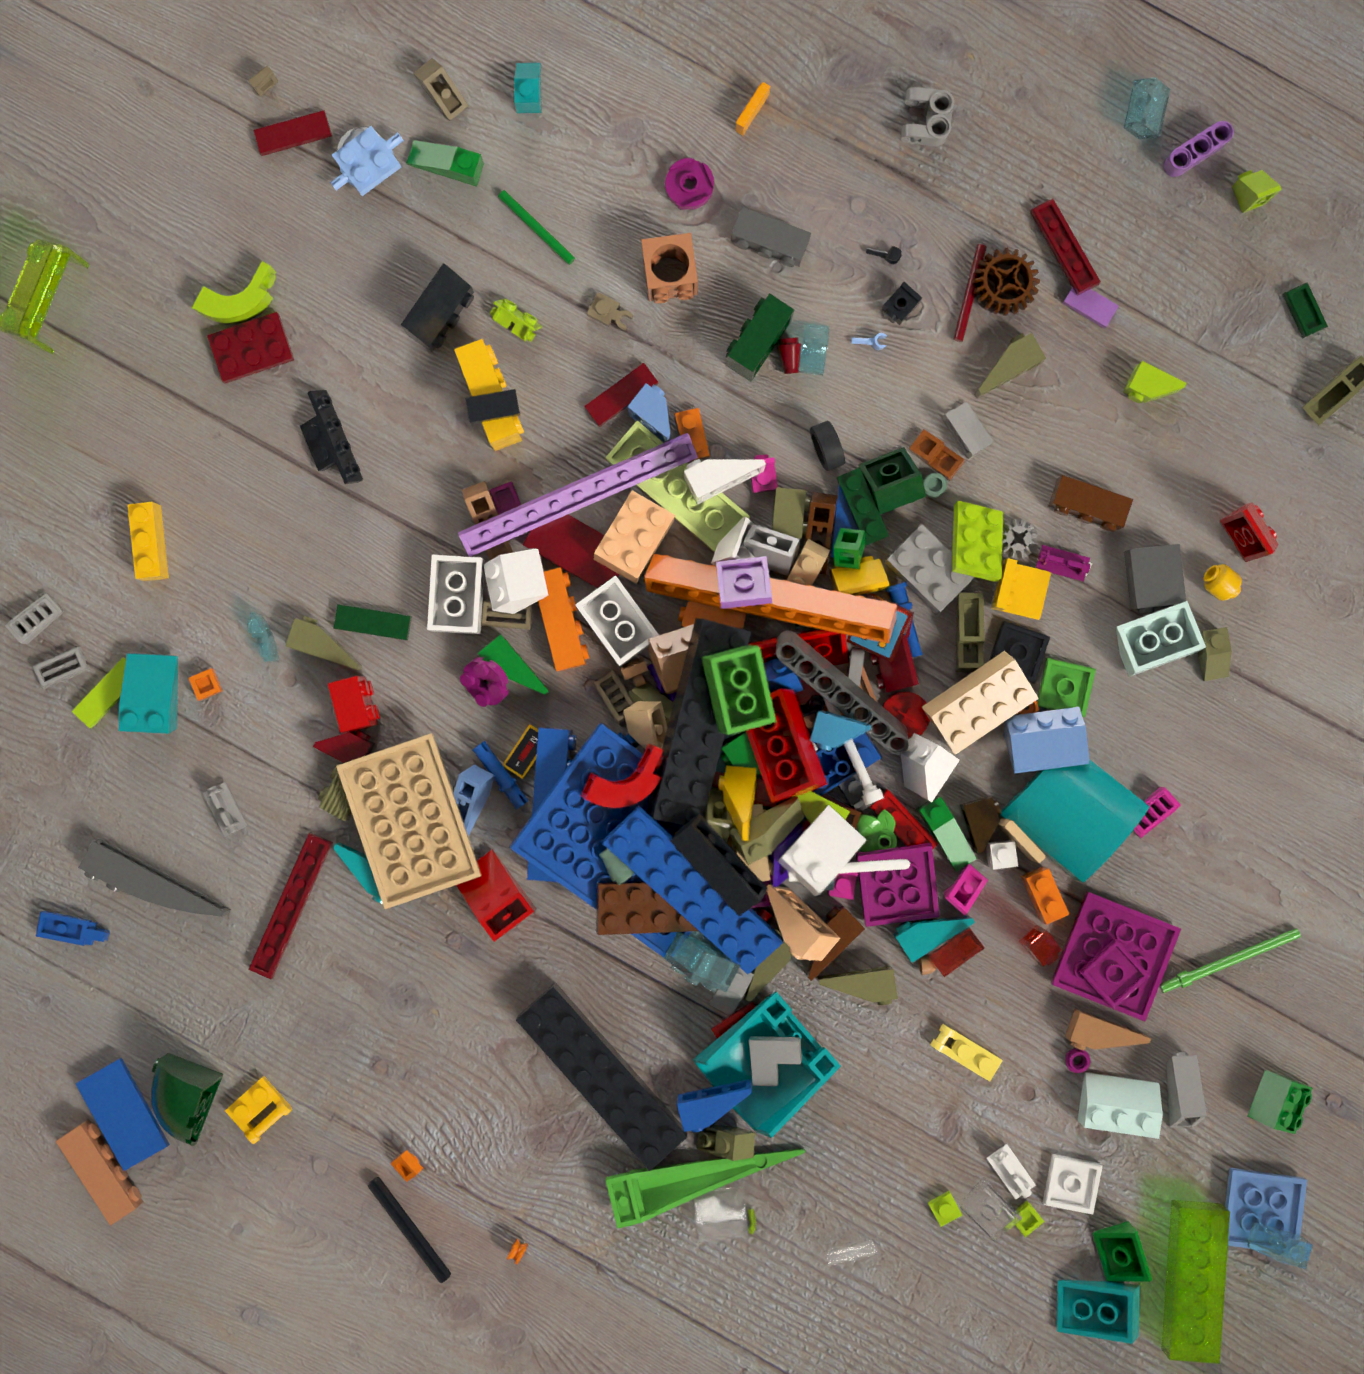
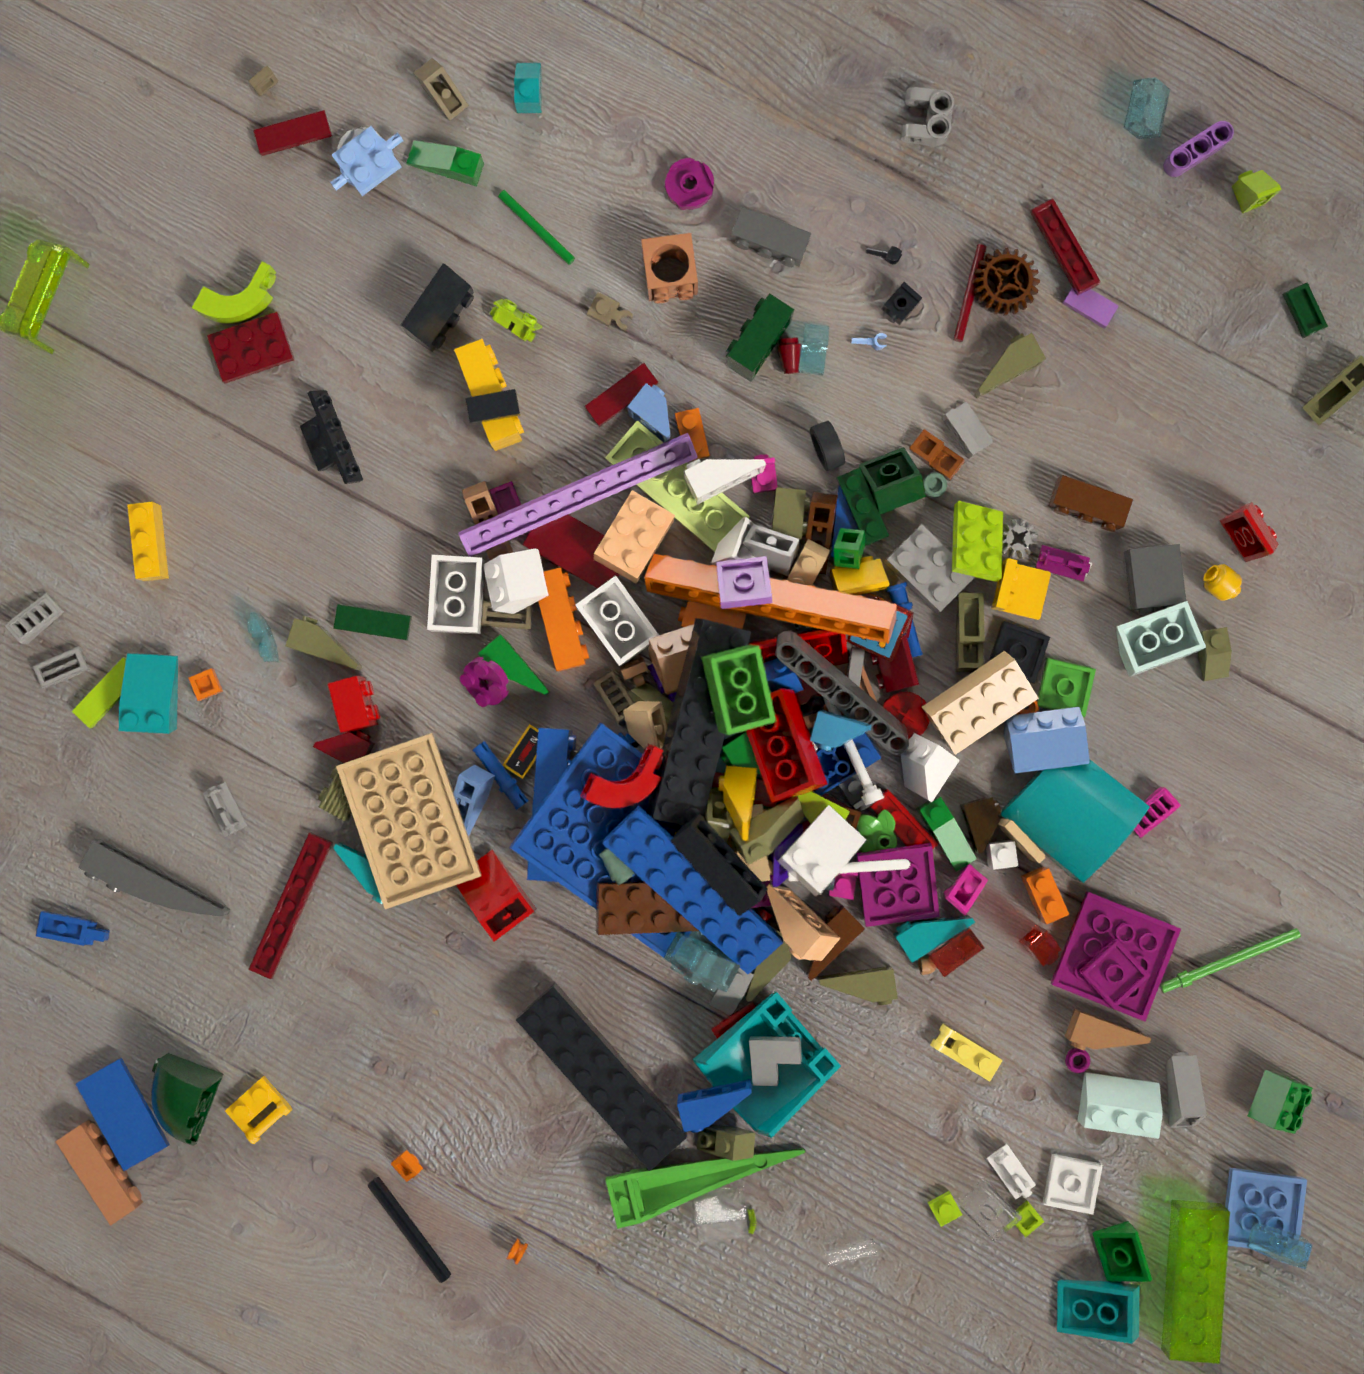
(752, 108): light orange tile -> none
(1151, 383): lime slope -> none

